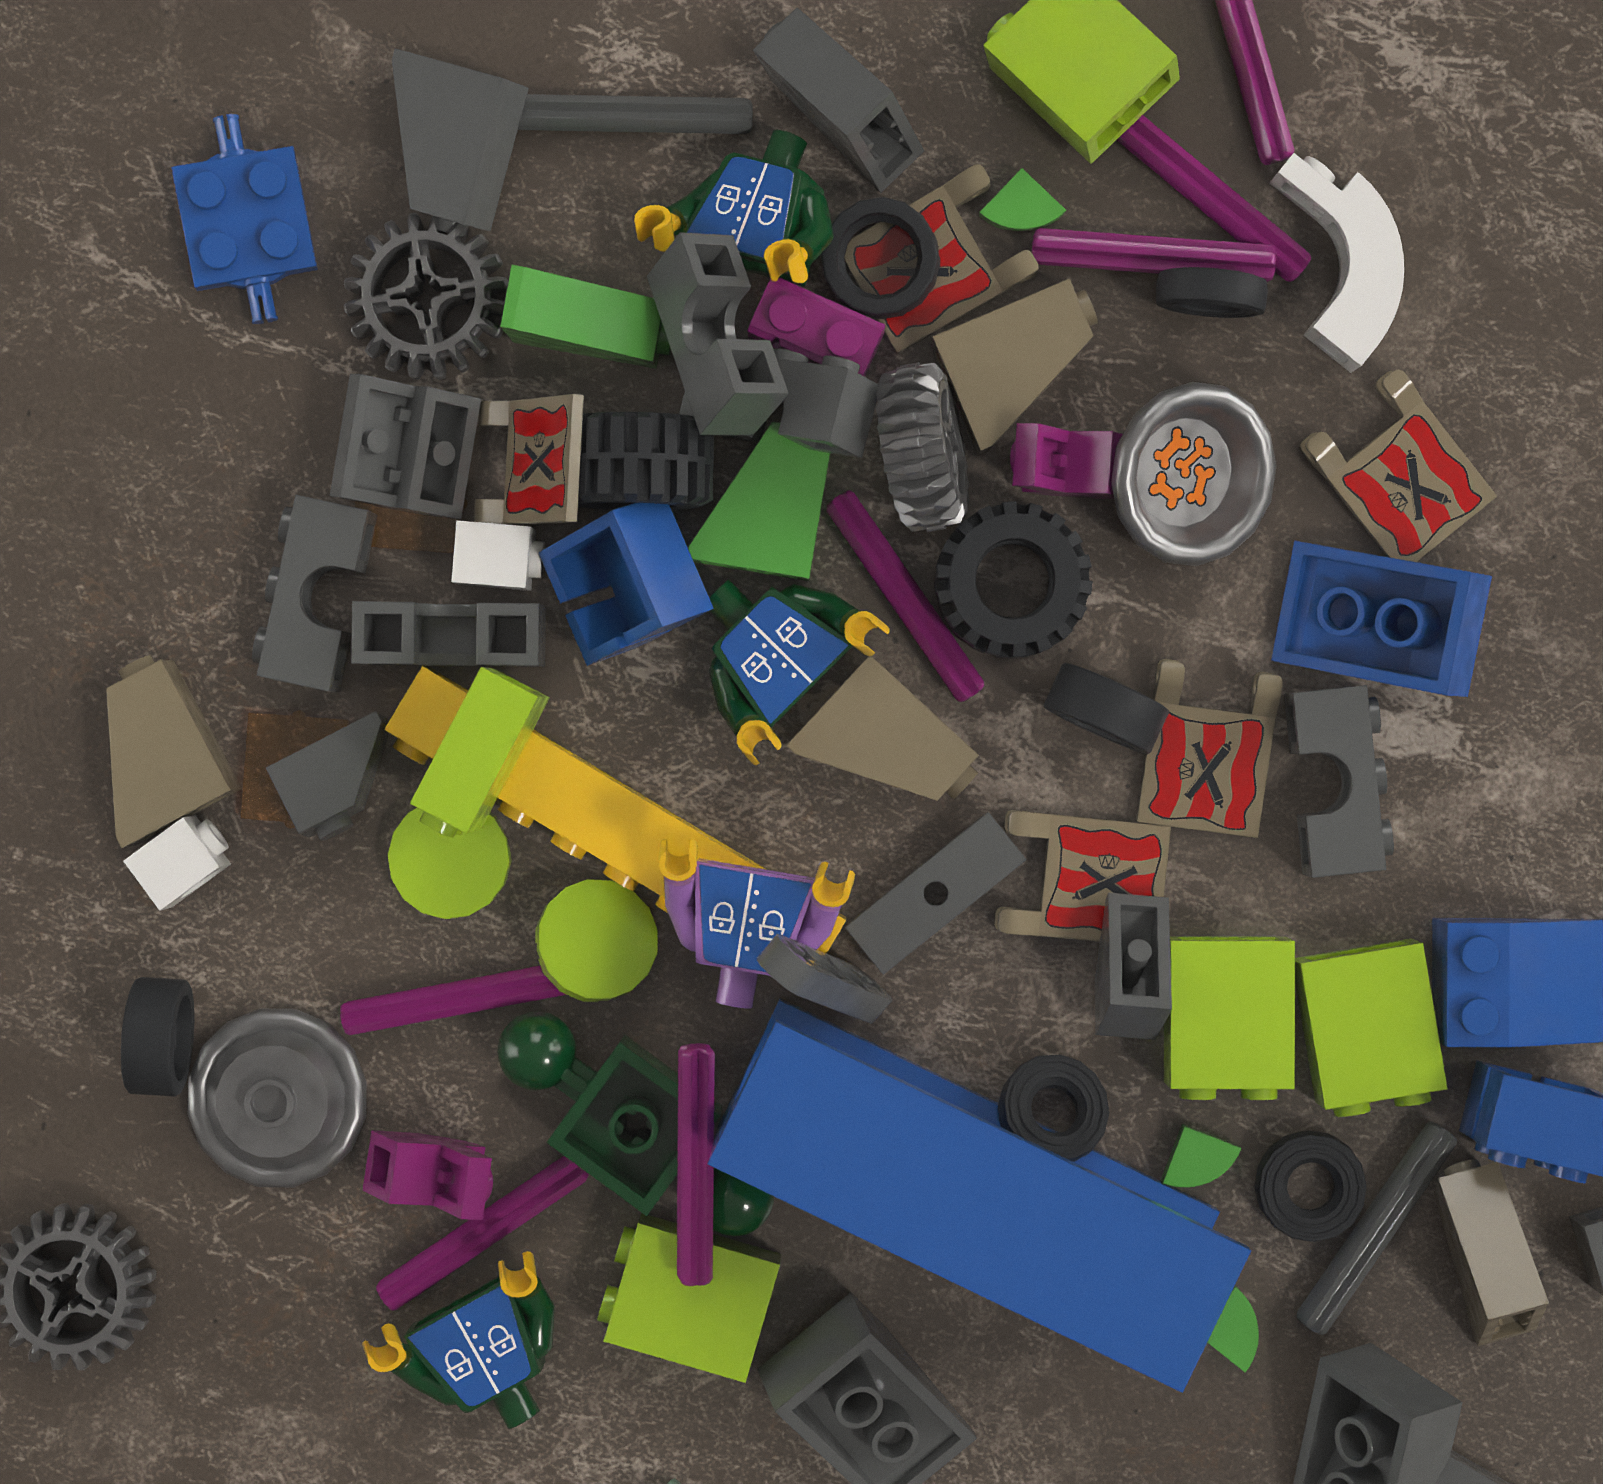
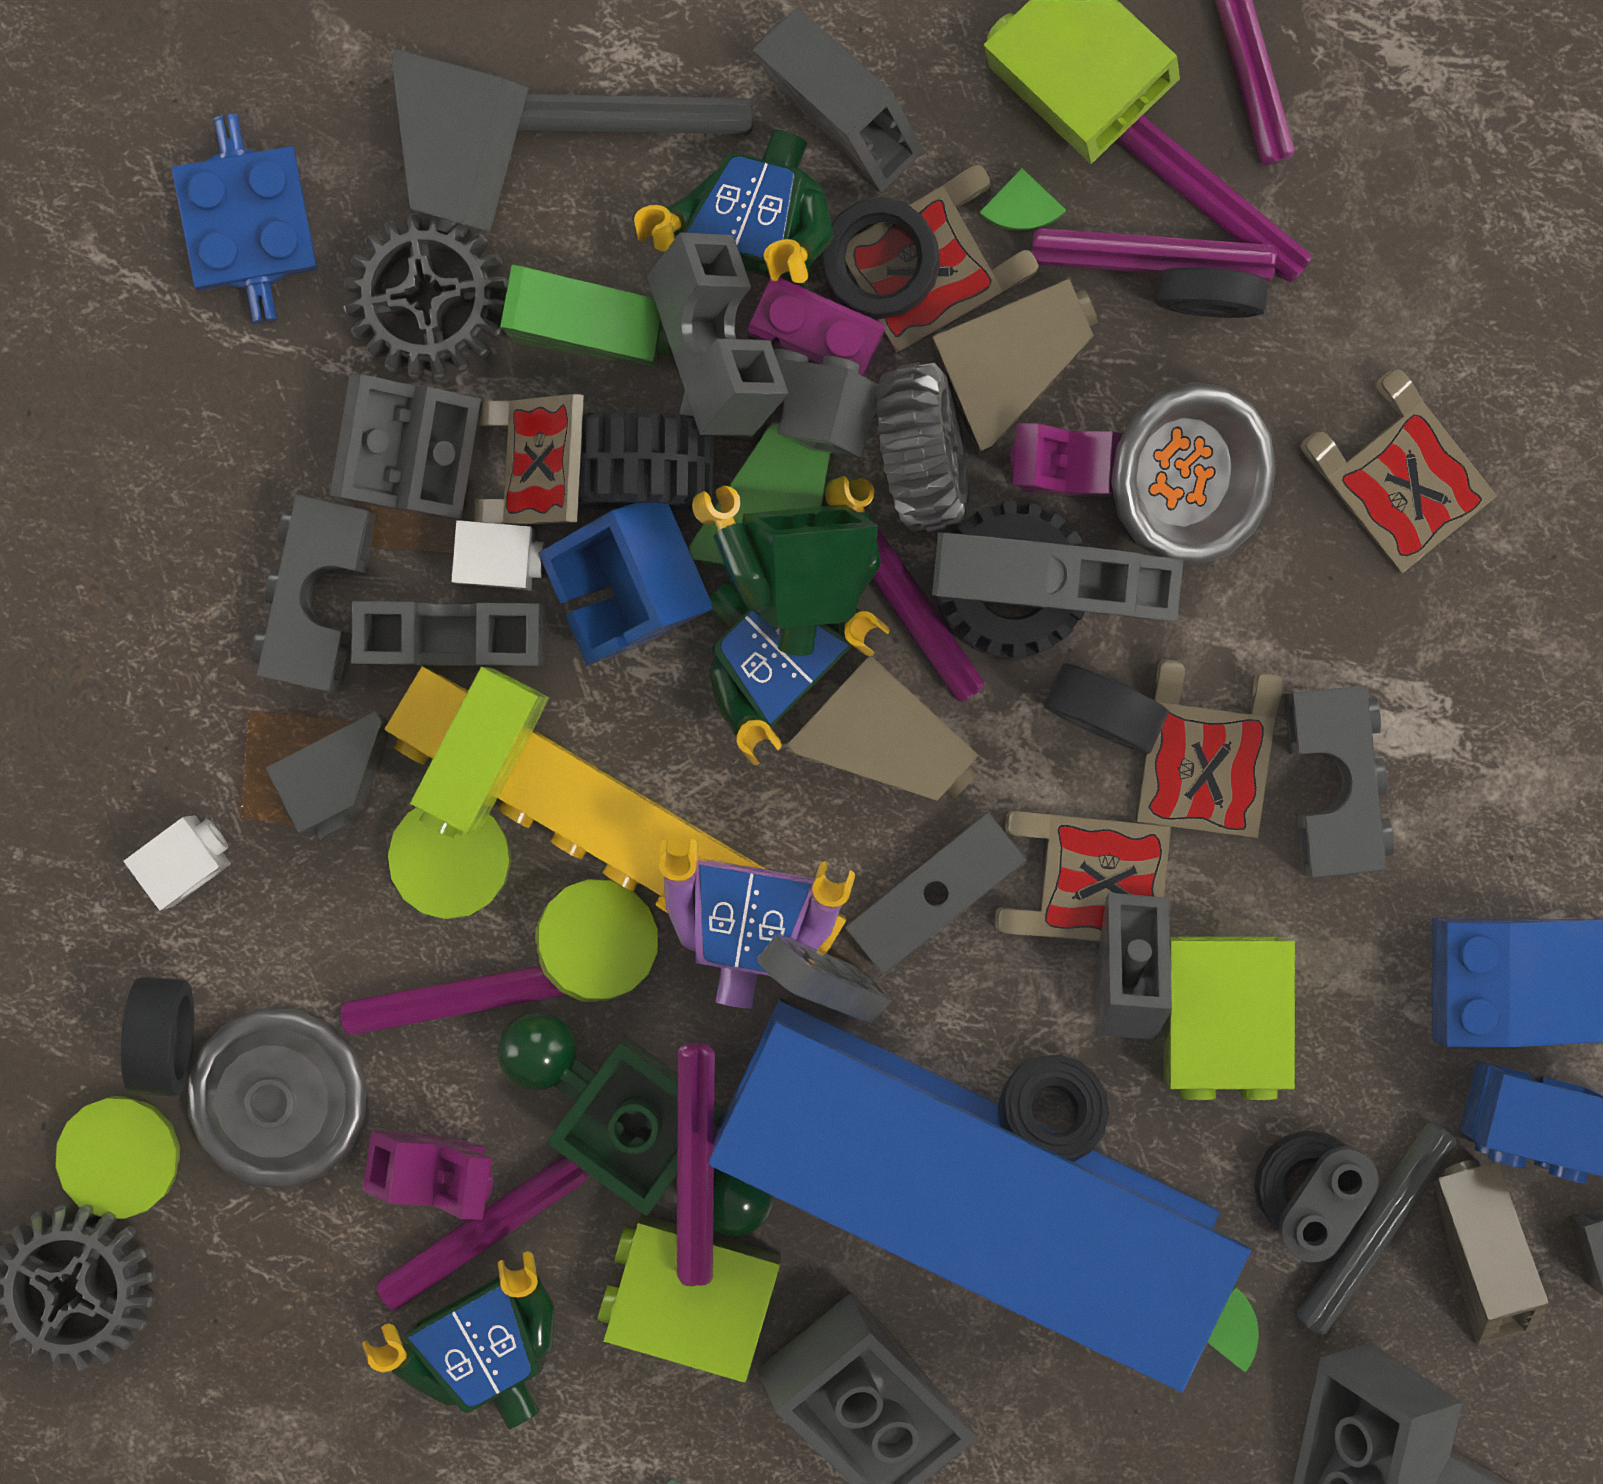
(118, 1156): none -> lime tile
(160, 752): dark tan slope -> none
(801, 562): none -> dark green torso
(1057, 576): none -> dark grey slope
(1198, 1158): bright green tile -> none
(1324, 1202): none -> dark grey plate
(1367, 255): white arch -> none
(1370, 1026): lime brick -> none
(1381, 619): blue slope -> none

